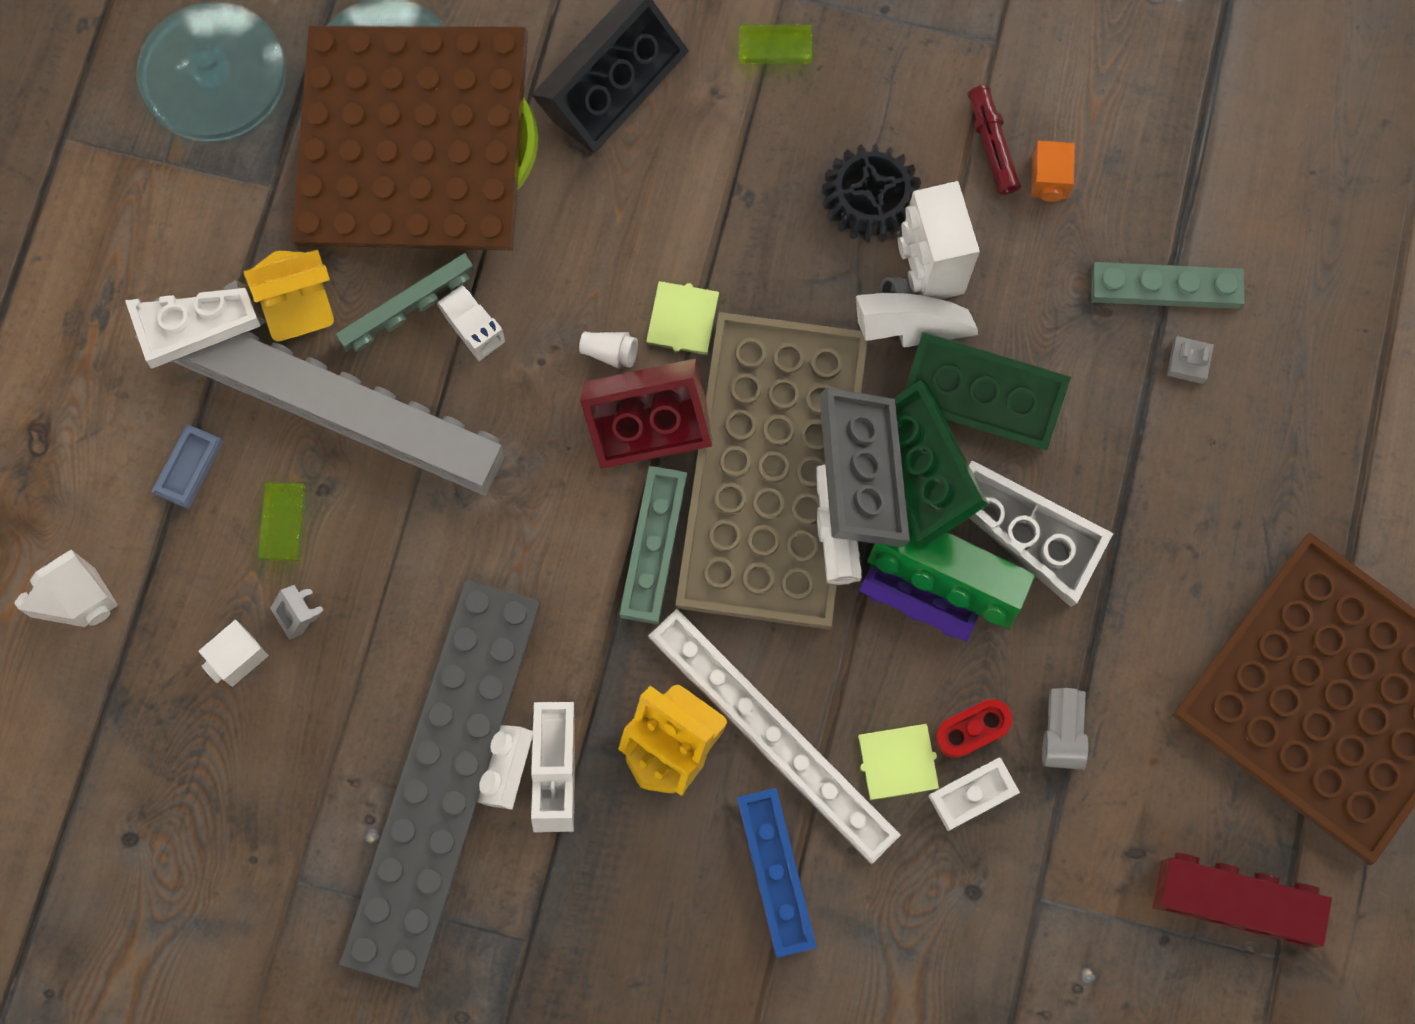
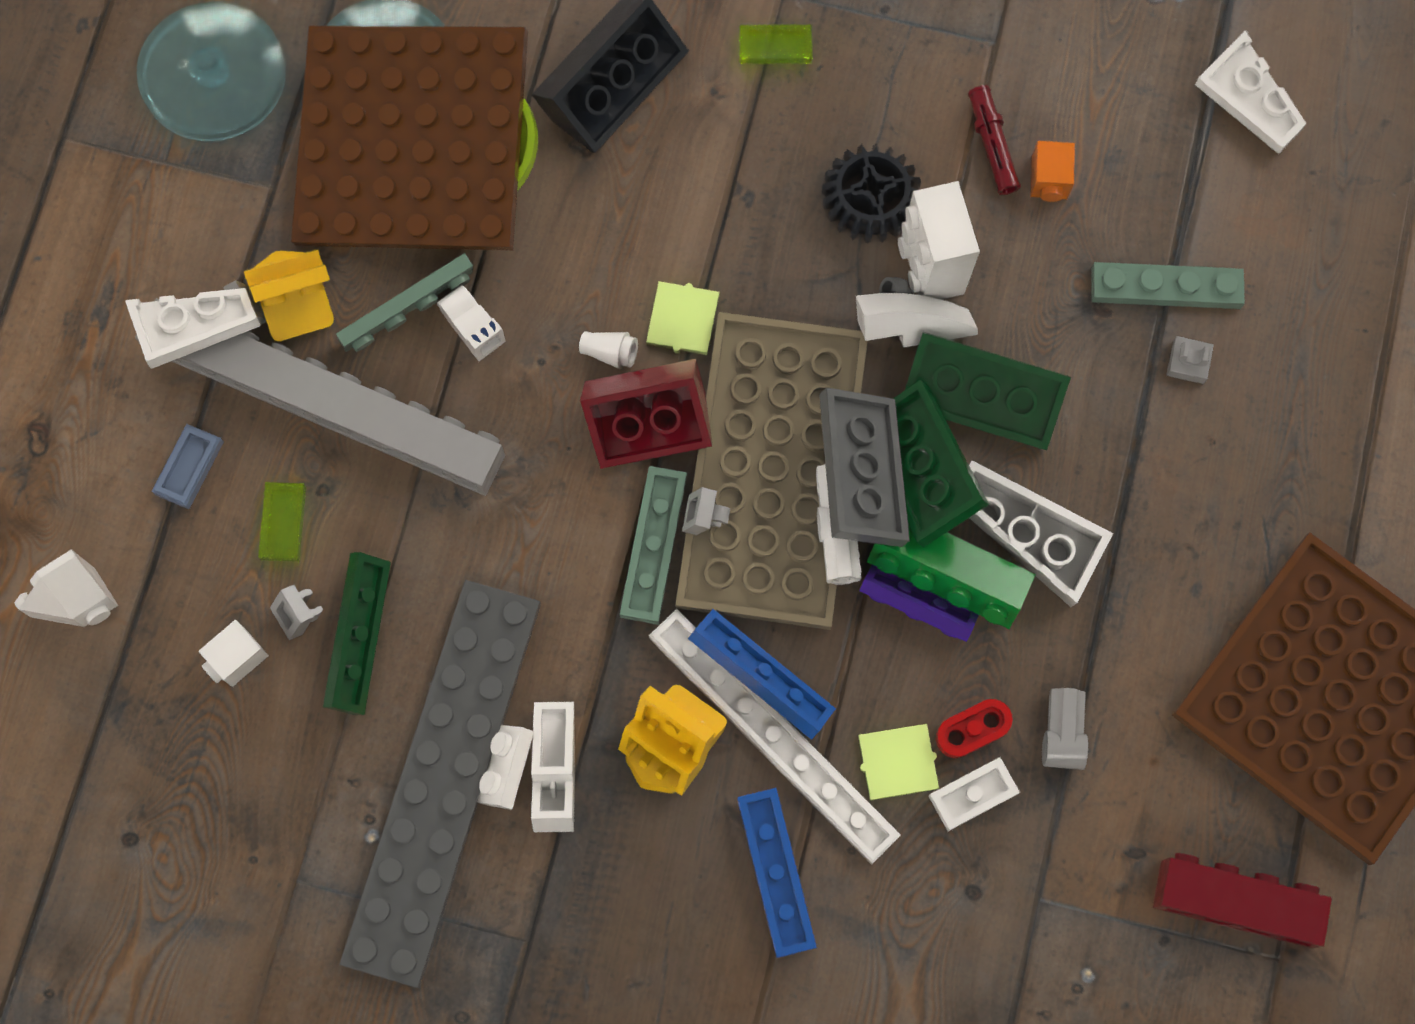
(357, 634): none -> dark green plate
(703, 512): none -> light grey tile
(762, 674): none -> blue plate
(1248, 92): none -> white wing

